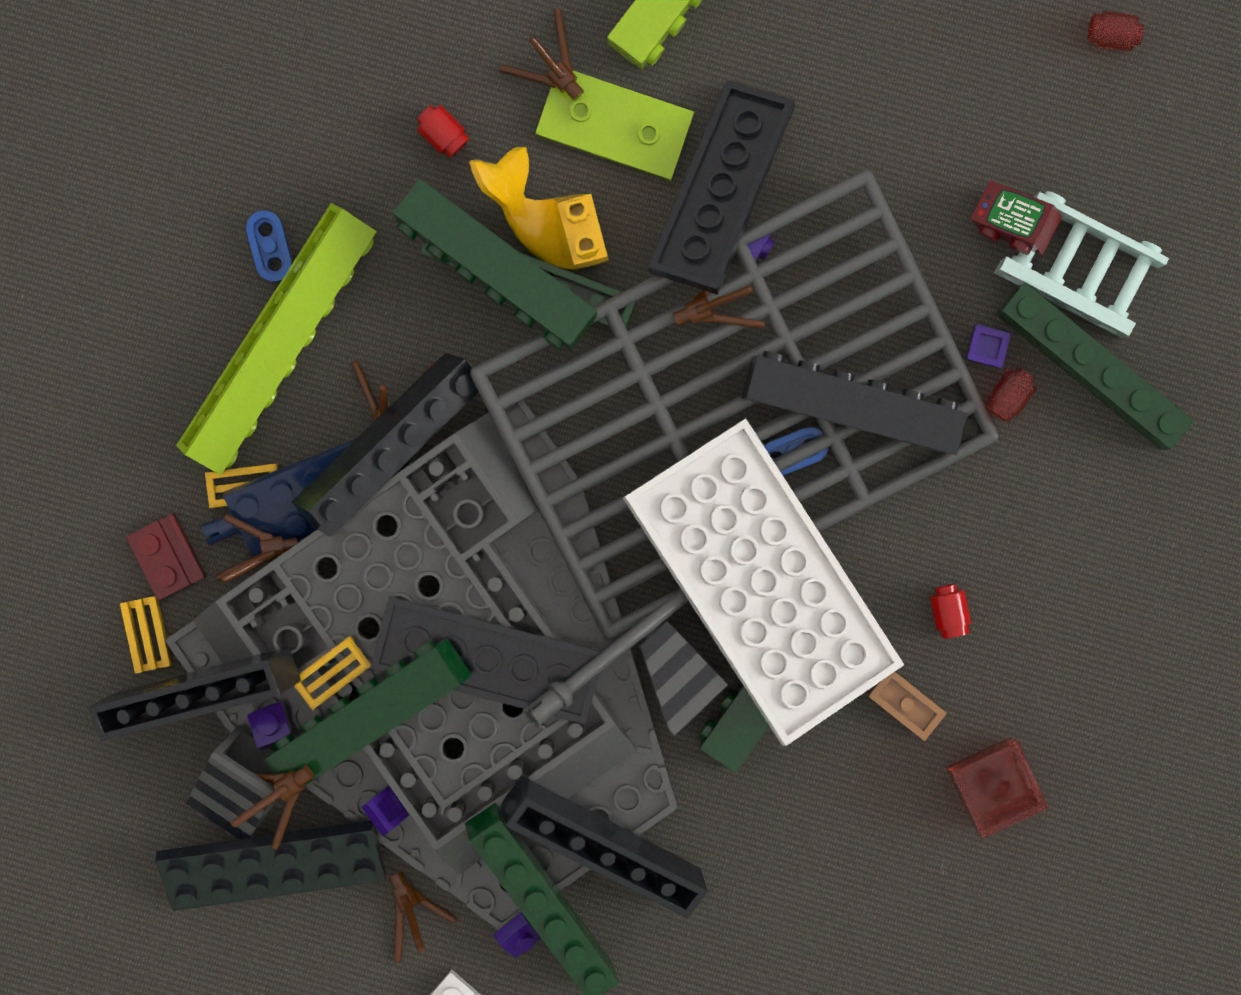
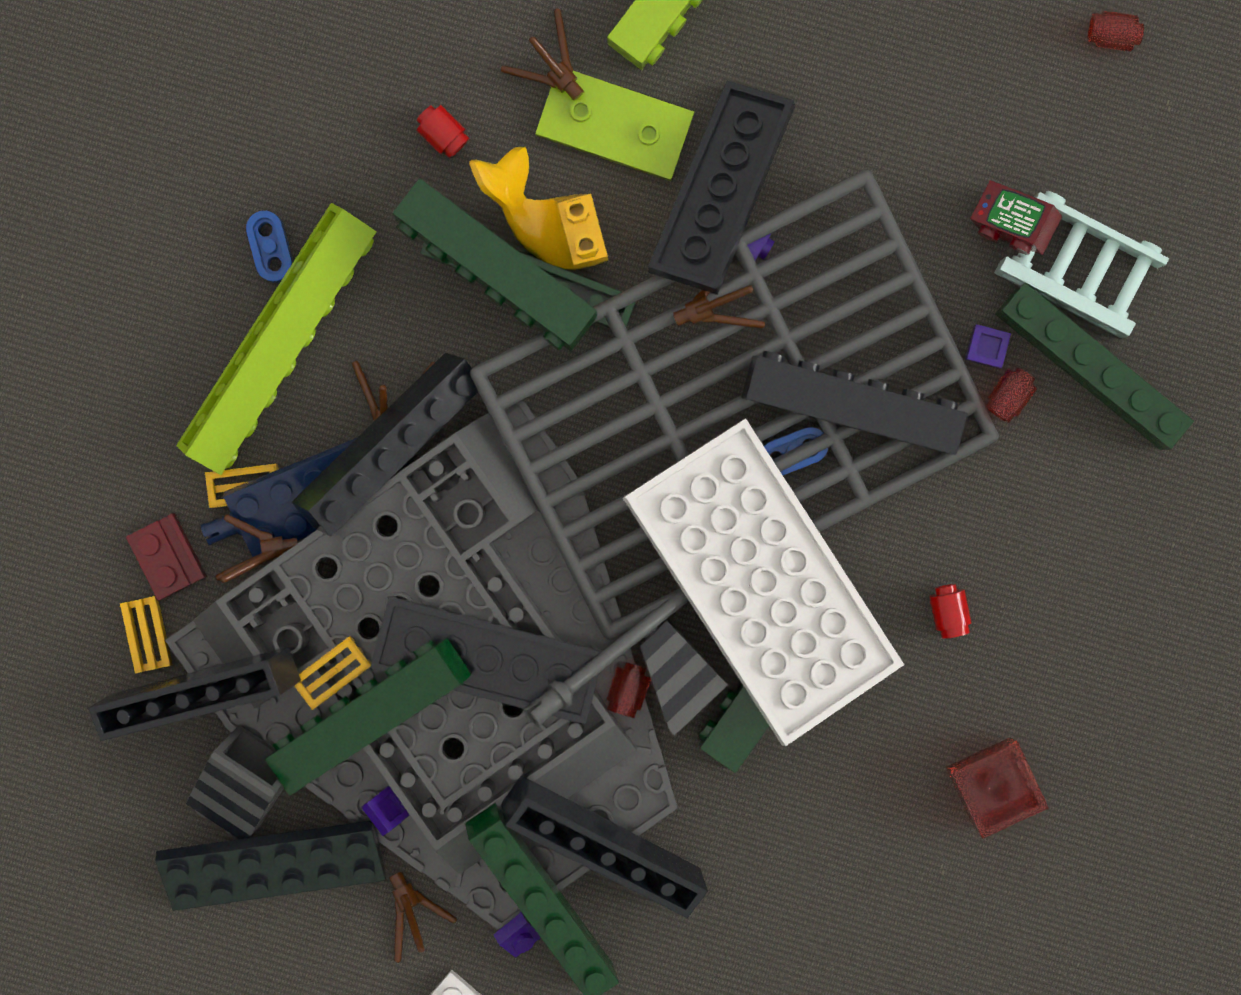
(269, 725): dark purple plate -> none
(288, 788): reddish brown plant -> none
(628, 690): none -> clear red brick
(907, 705): medium nougat plate -> none

